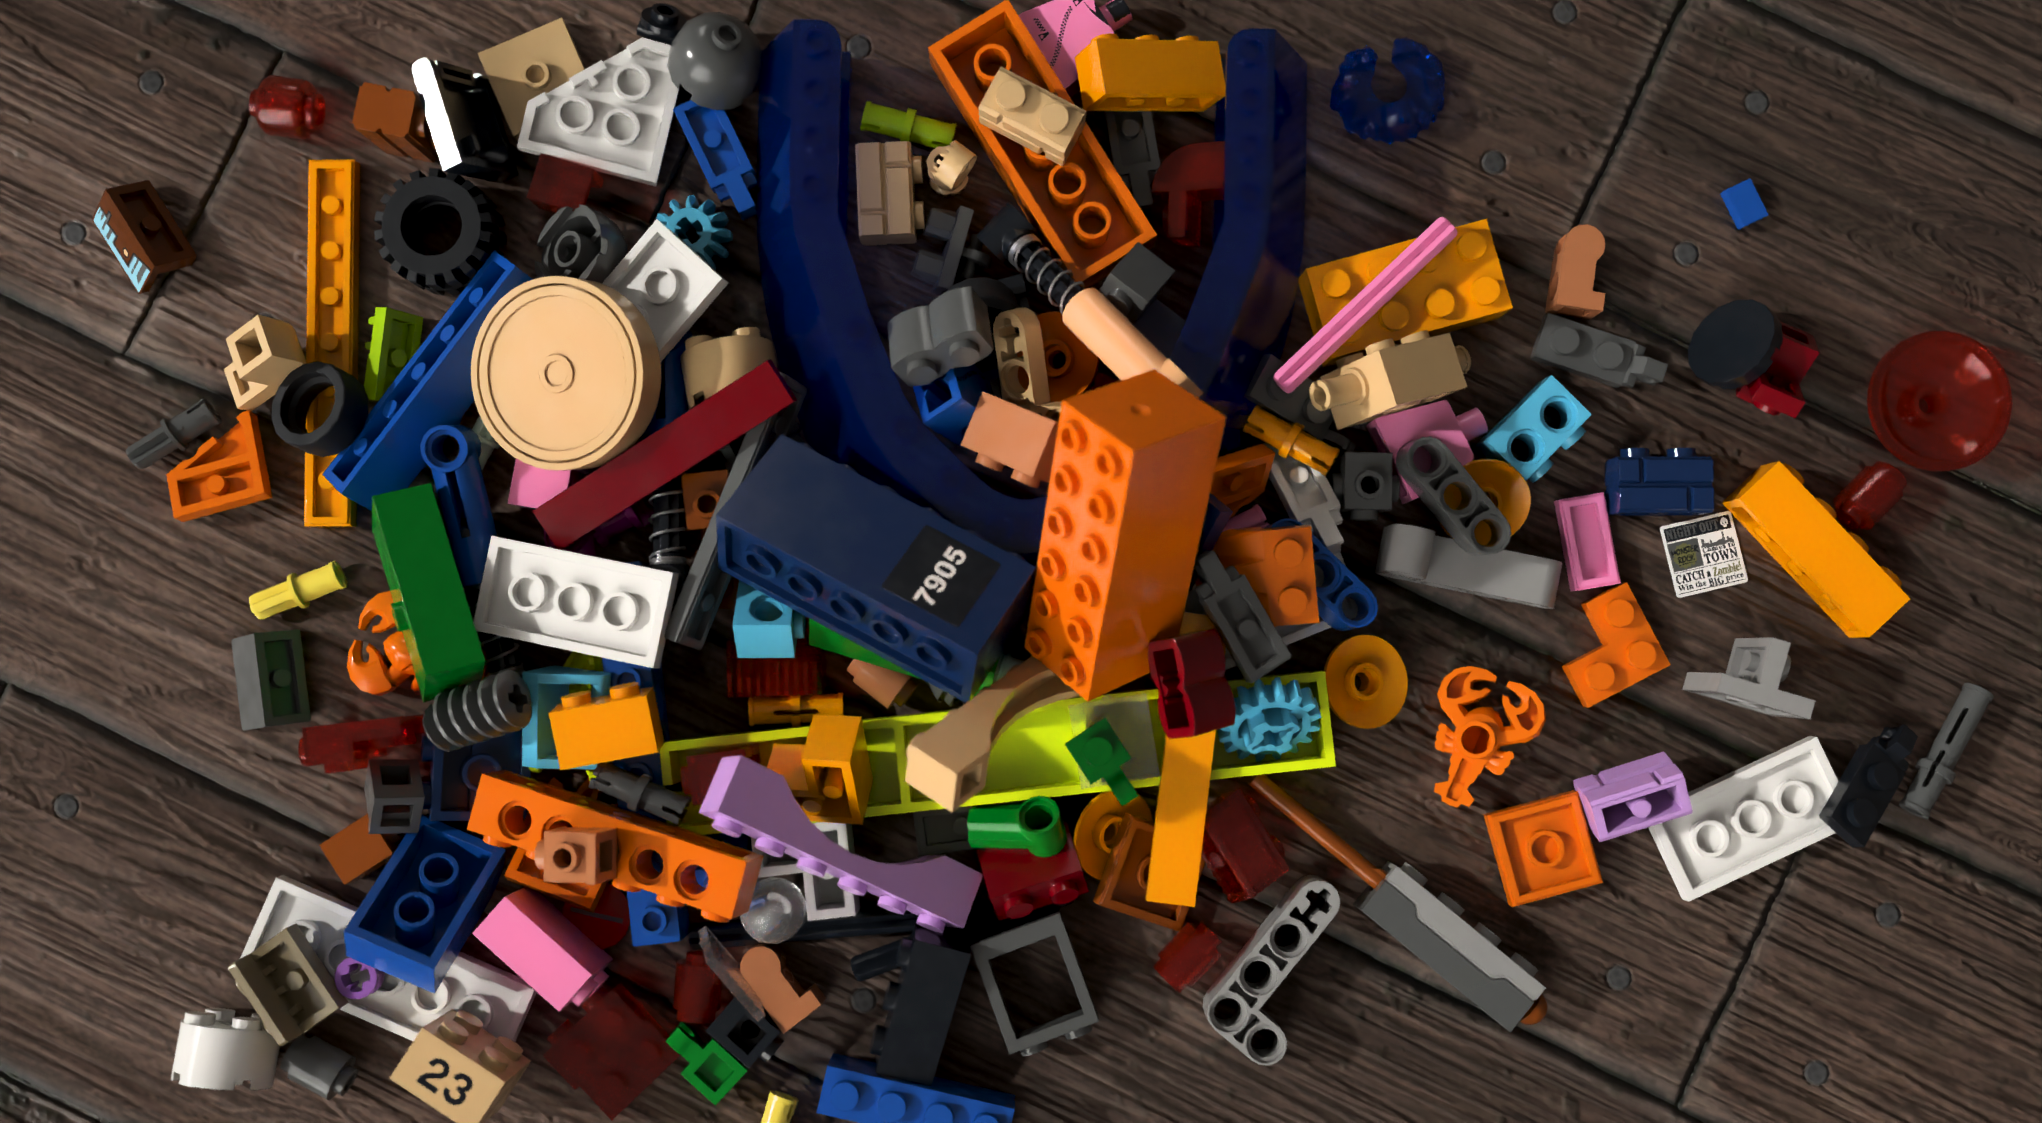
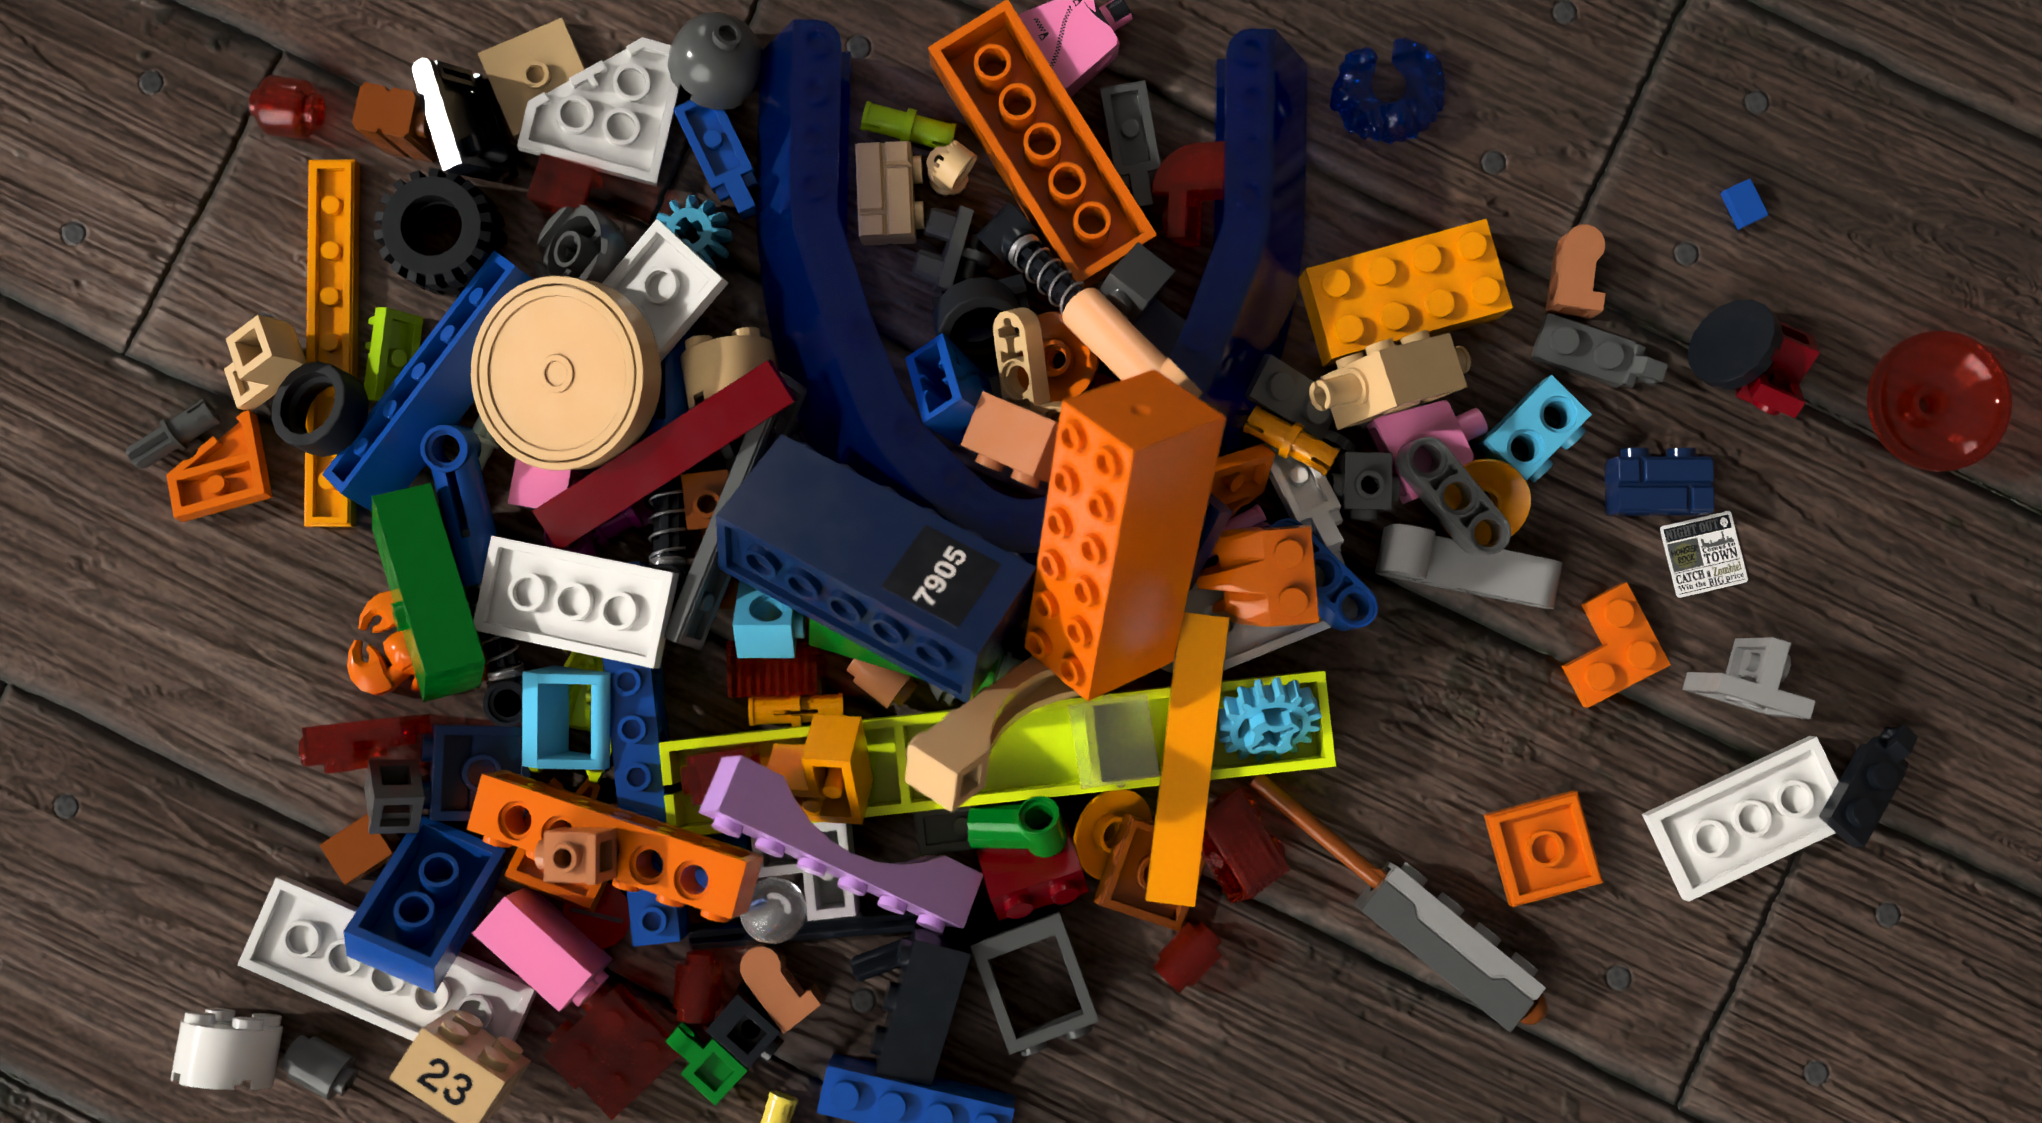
(141, 233): reddish brown panel -> none
(270, 679): dark grey panel -> none
(287, 985): dark tan bracket -> none
(297, 591): light yellow axle -> none
(351, 990): medium lavender bush -> none
(478, 711): dark grey piece -> none
(606, 726): light orange brick -> none
(640, 792): dark grey pin -> none
(660, 23): black plate -> none
(729, 972): clear piece -> none
(939, 336): dark grey brick -> none
(1031, 116): tan brick -> none
(1101, 755): green plate -> none
(1150, 74): light orange brick -> none
(1191, 684): dark red brick -> none
(1239, 618): dark grey hinge -> none
(1279, 962): light grey beam -> none
(1365, 305): bright pink axle -> none
(1381, 676): light orange dish -> none
(1481, 730): orange animal -> none
(1587, 542): bright pink tile -> none
(1633, 796): lavender brick -> none
(1816, 549): light orange brick -> none
(1869, 496): clear red brick -> none
(1968, 707): dark grey pin -> none

